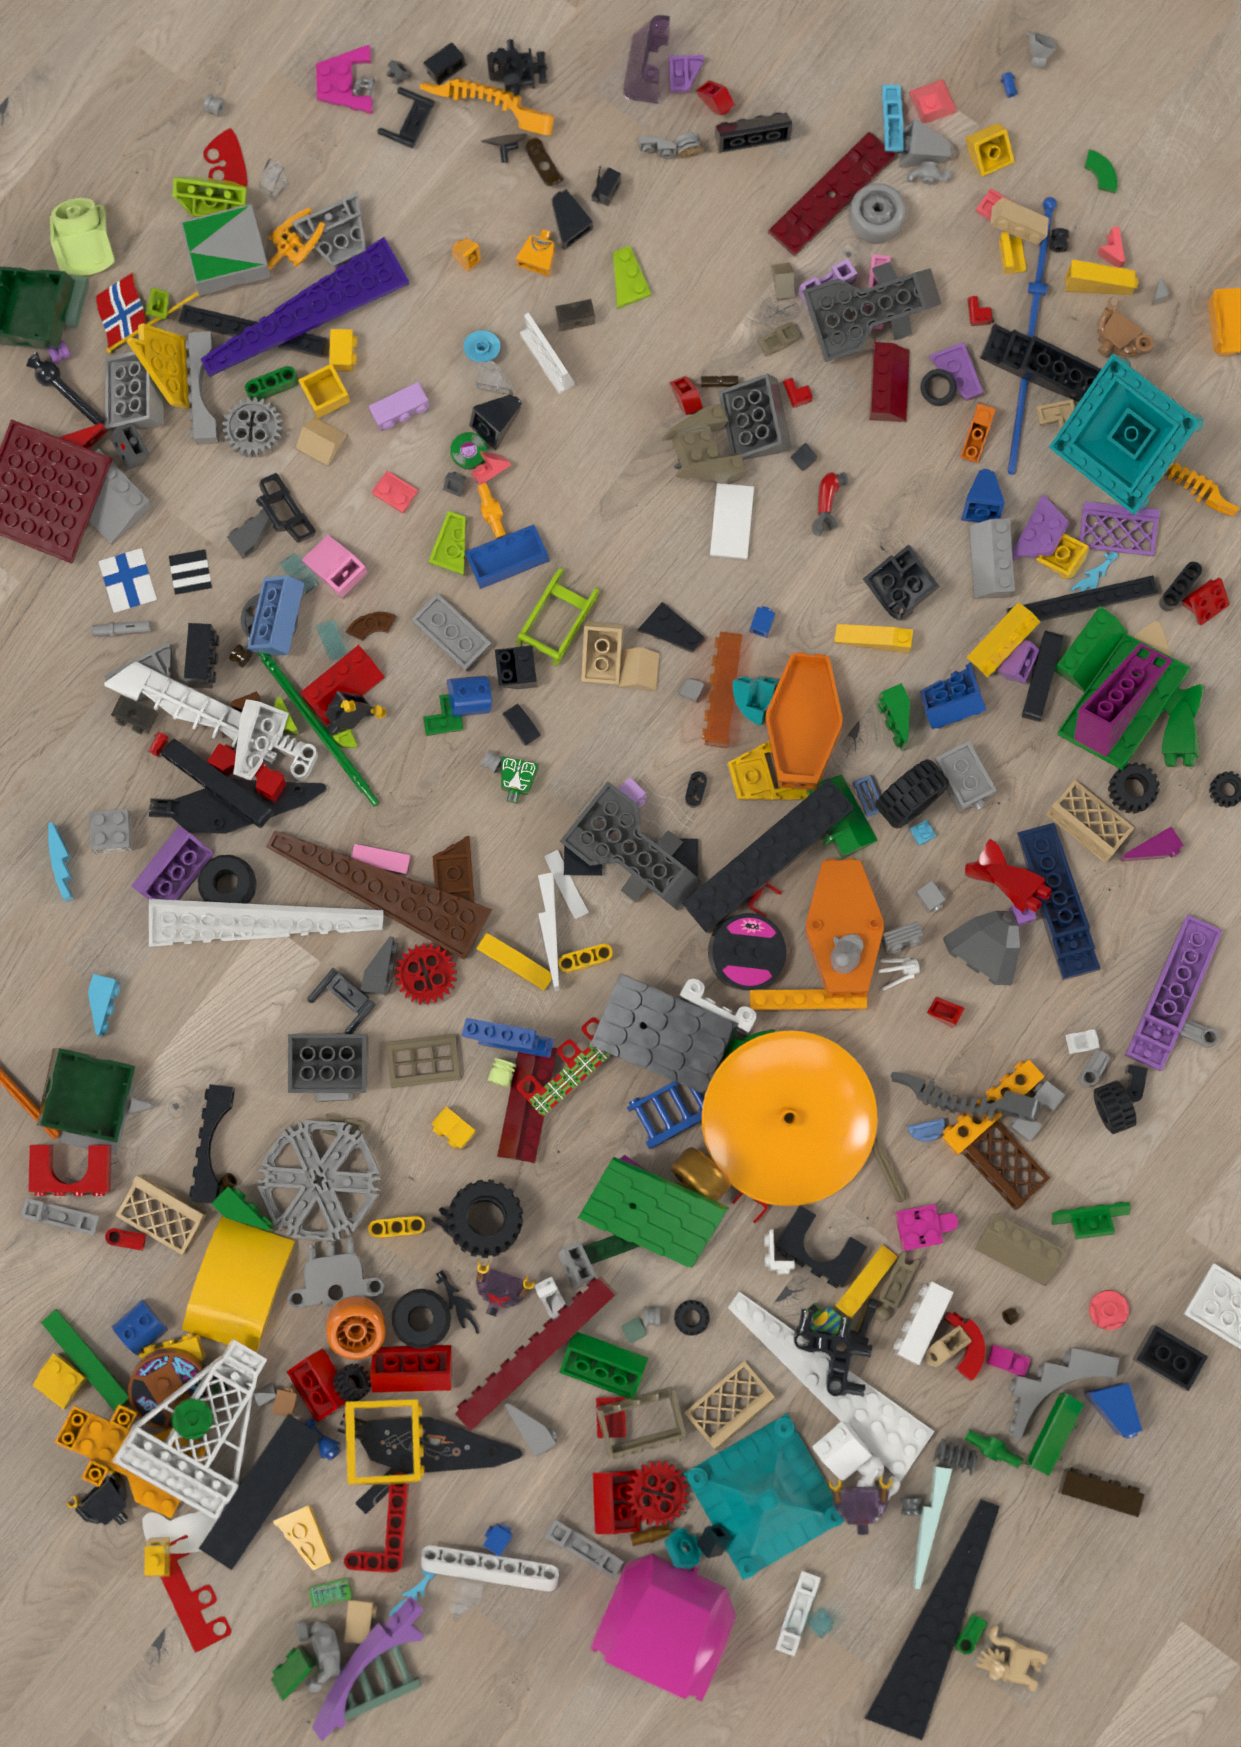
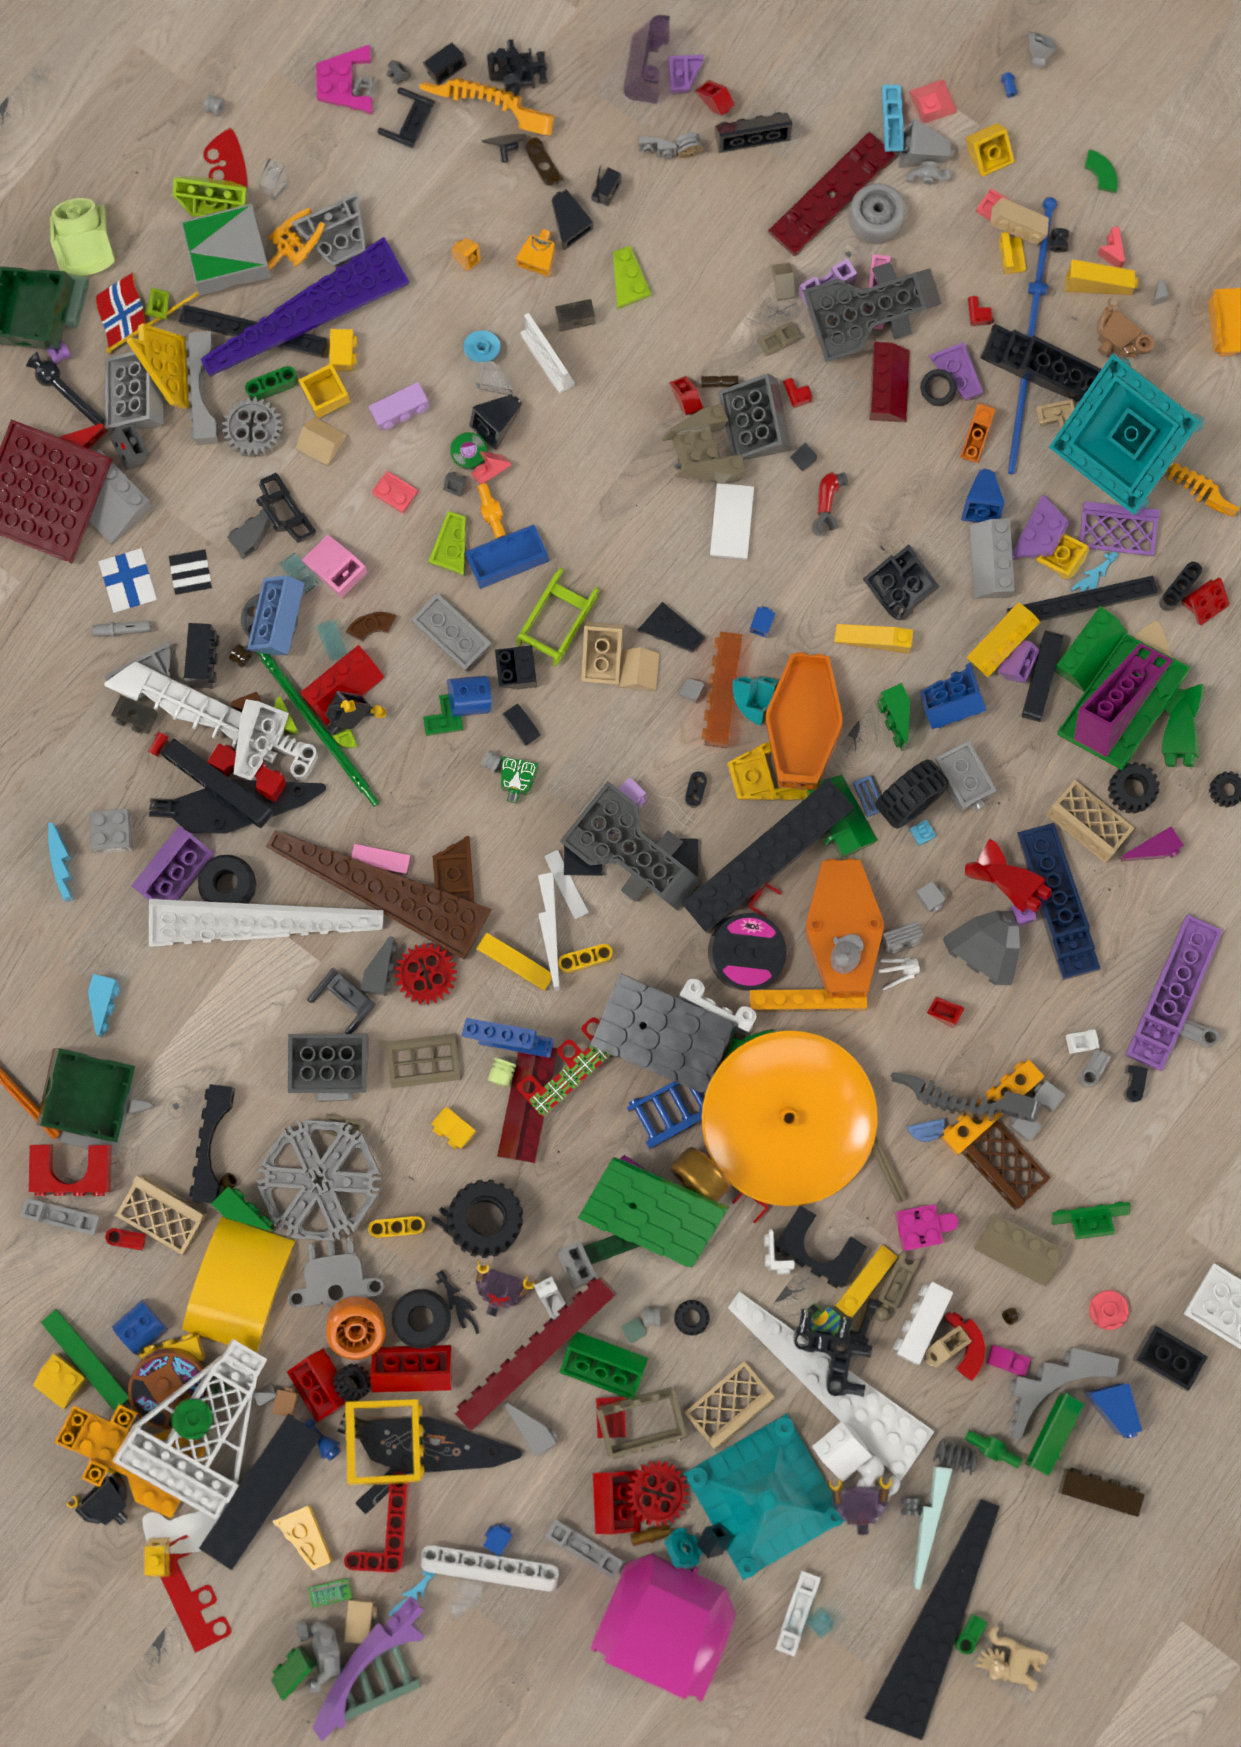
(1115, 1107): black tyre -> none

